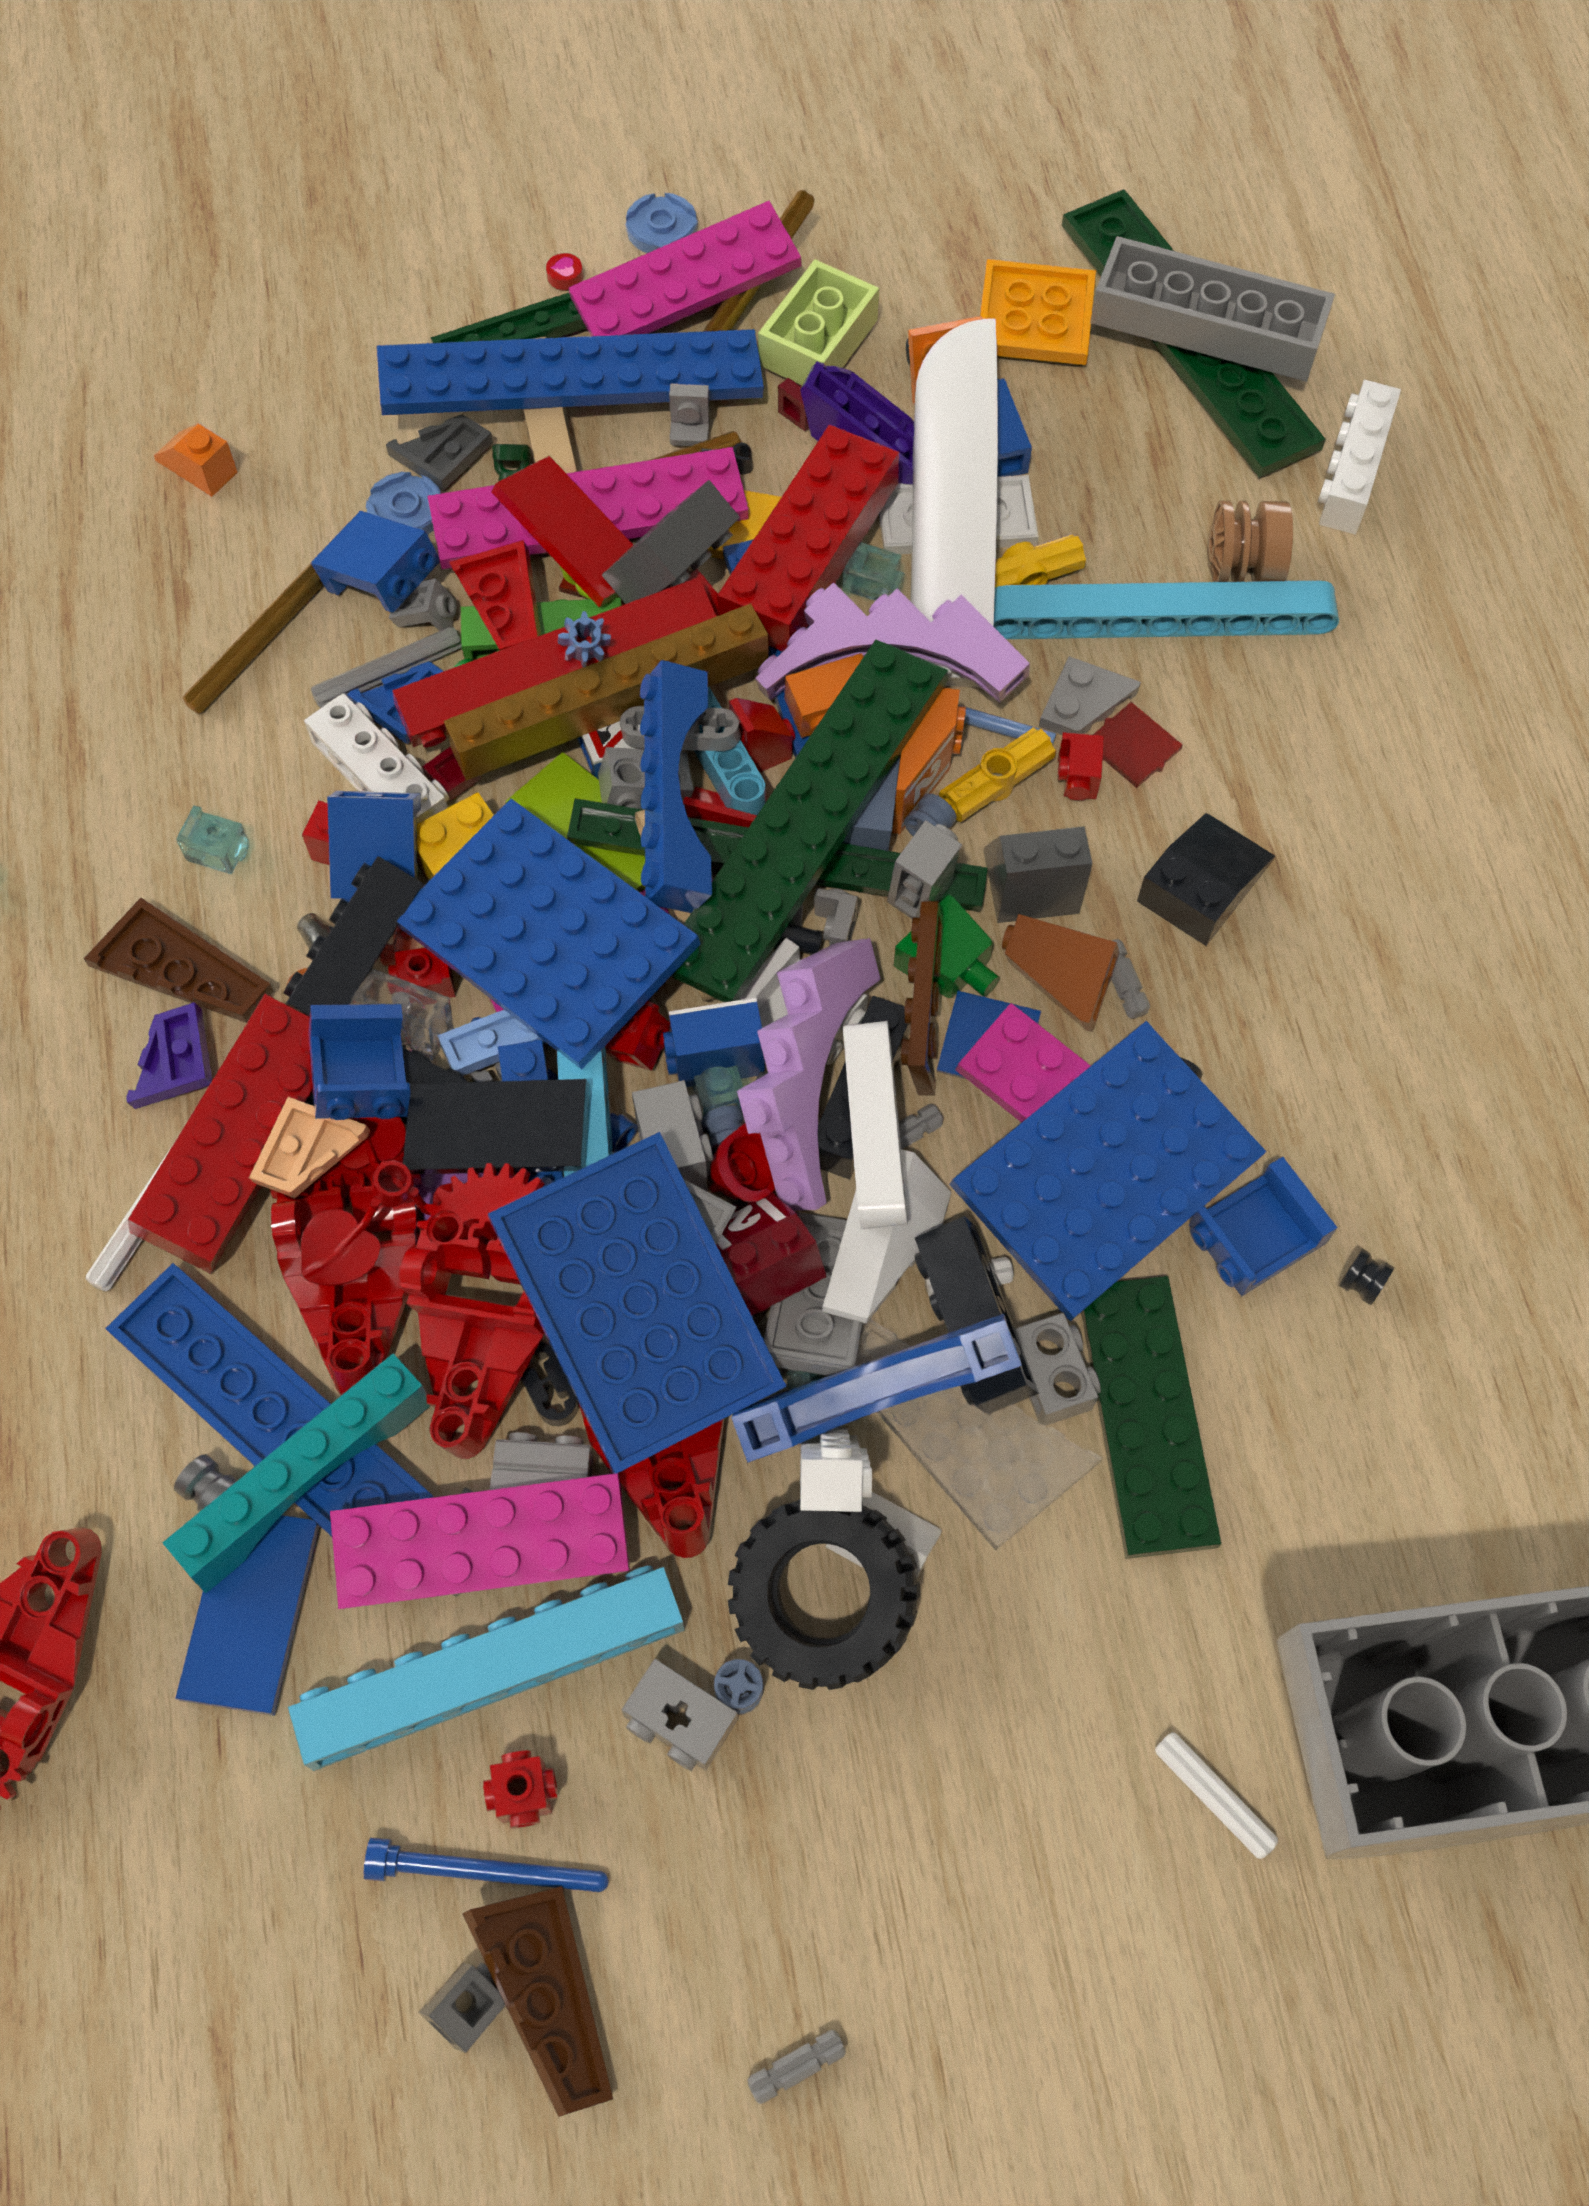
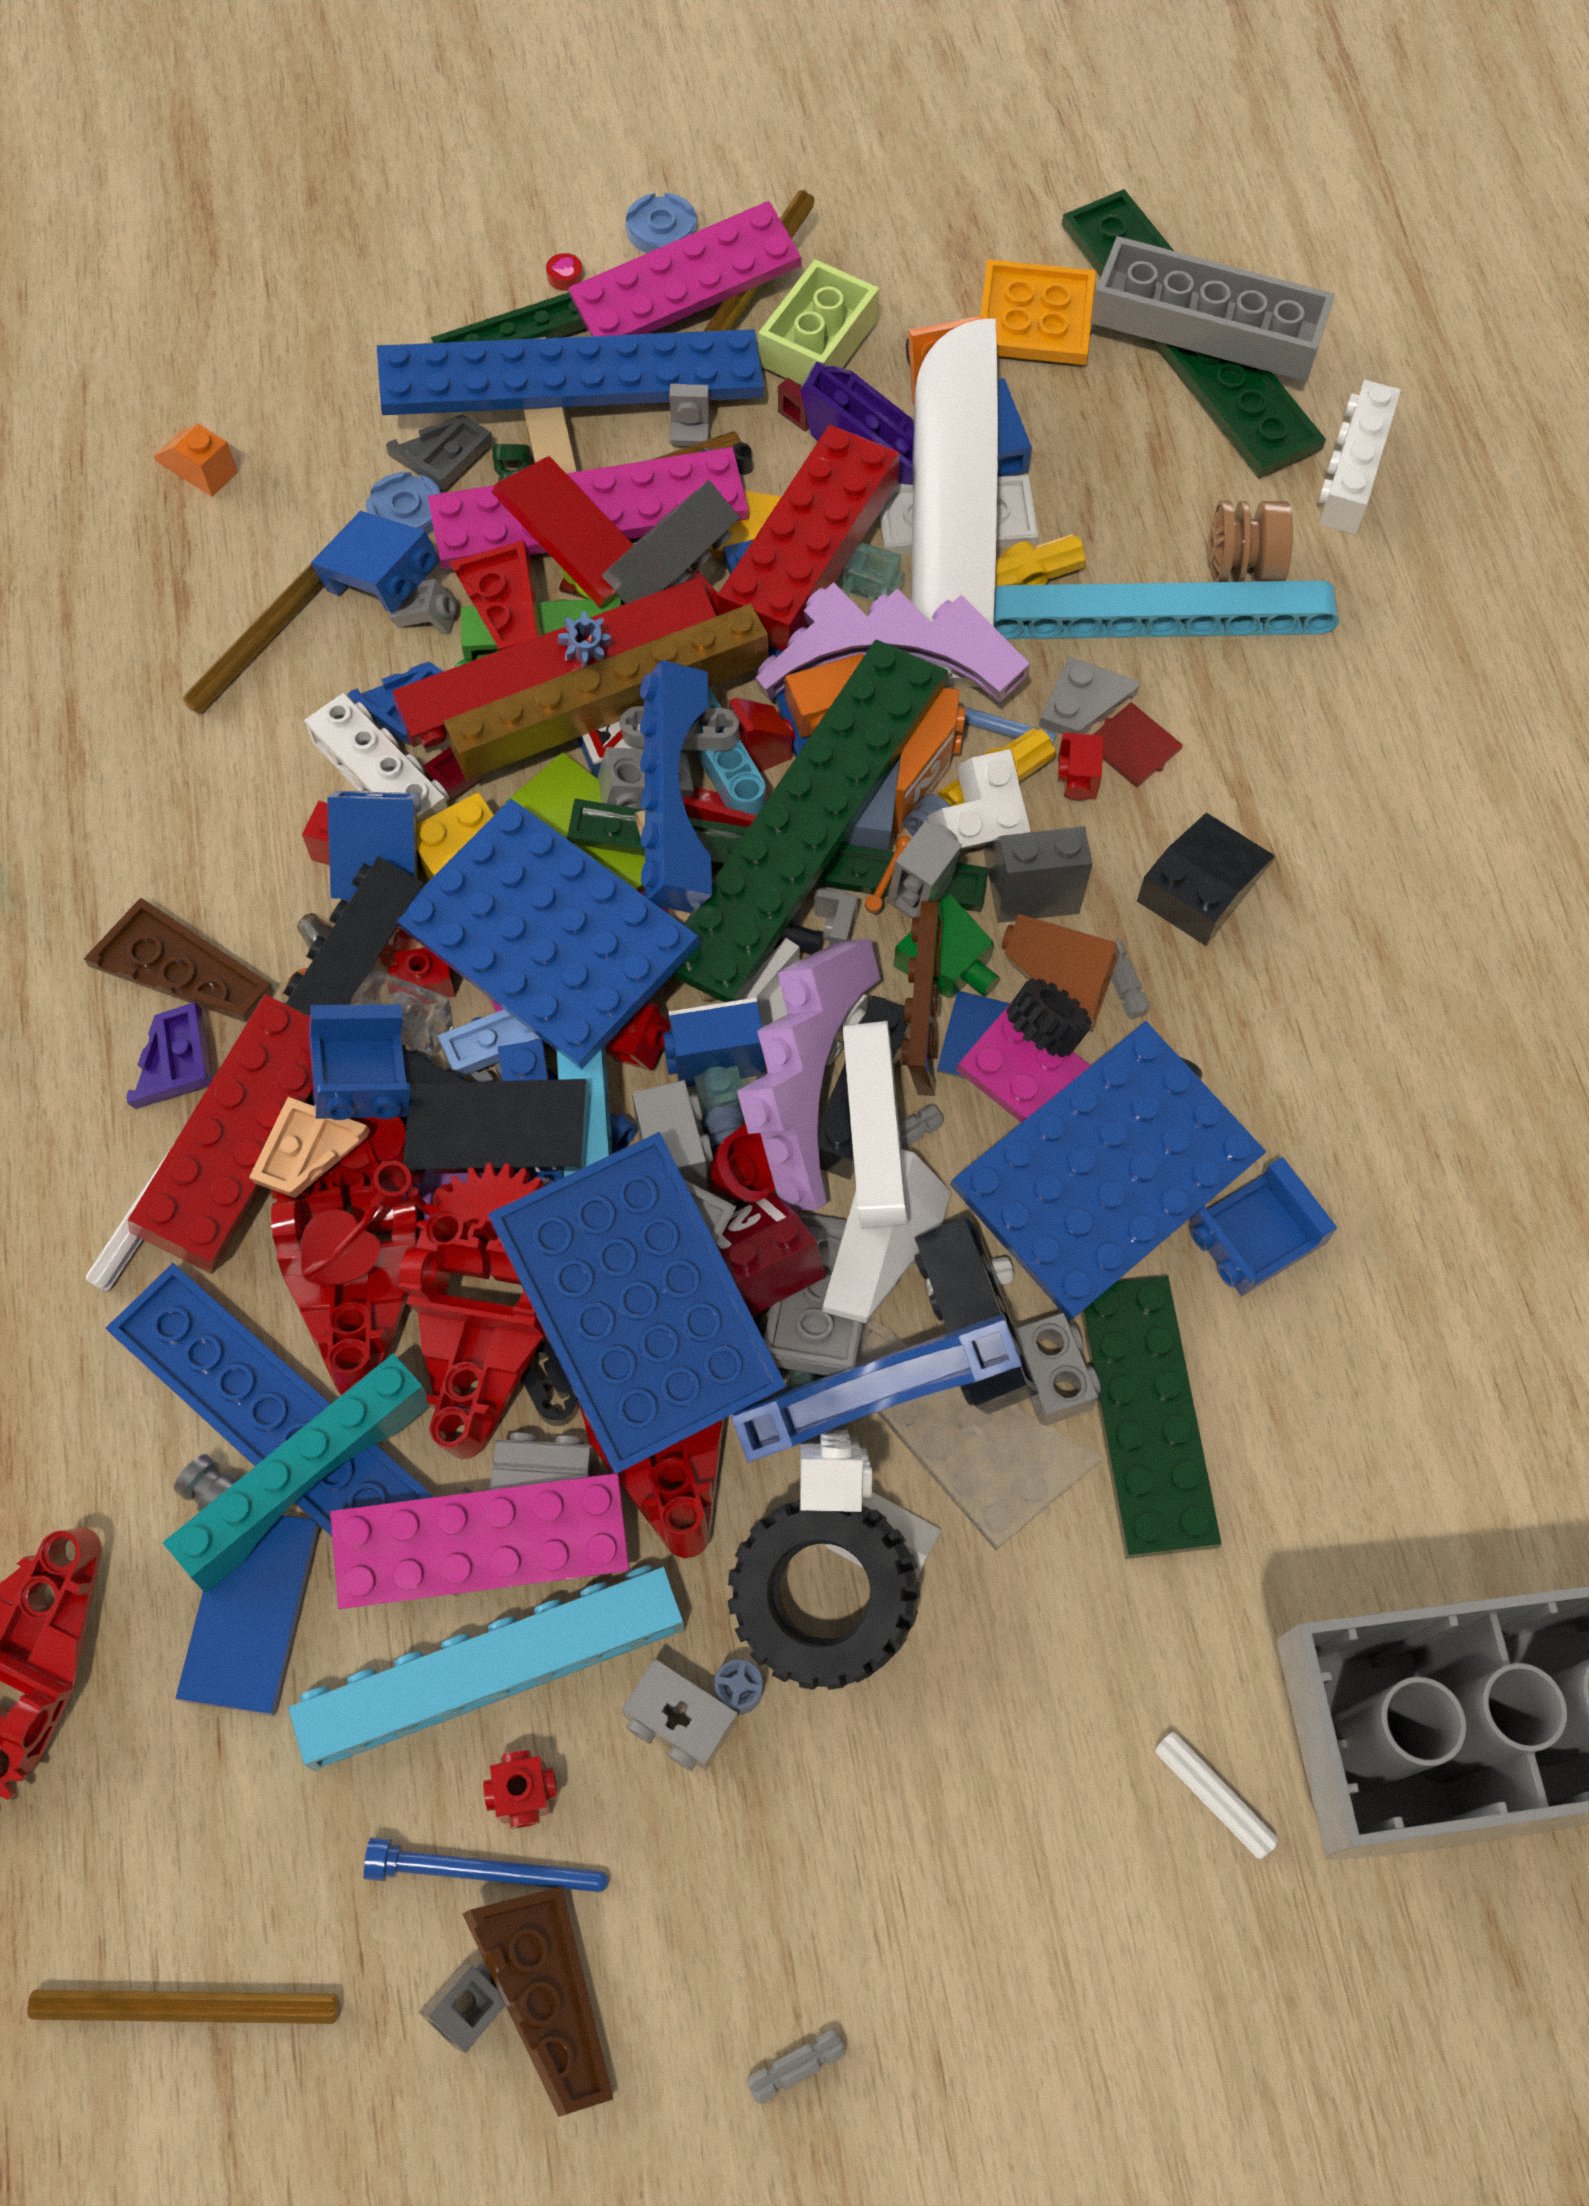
(183, 2006): none -> pearl gold axle
(212, 841): clear light blue brick -> none
(393, 663): light grey axle -> none
(874, 902): none -> orange hinge
(991, 801): none -> white brick
(1048, 1017): none -> black tyre
(1366, 1276): black wheel -> none

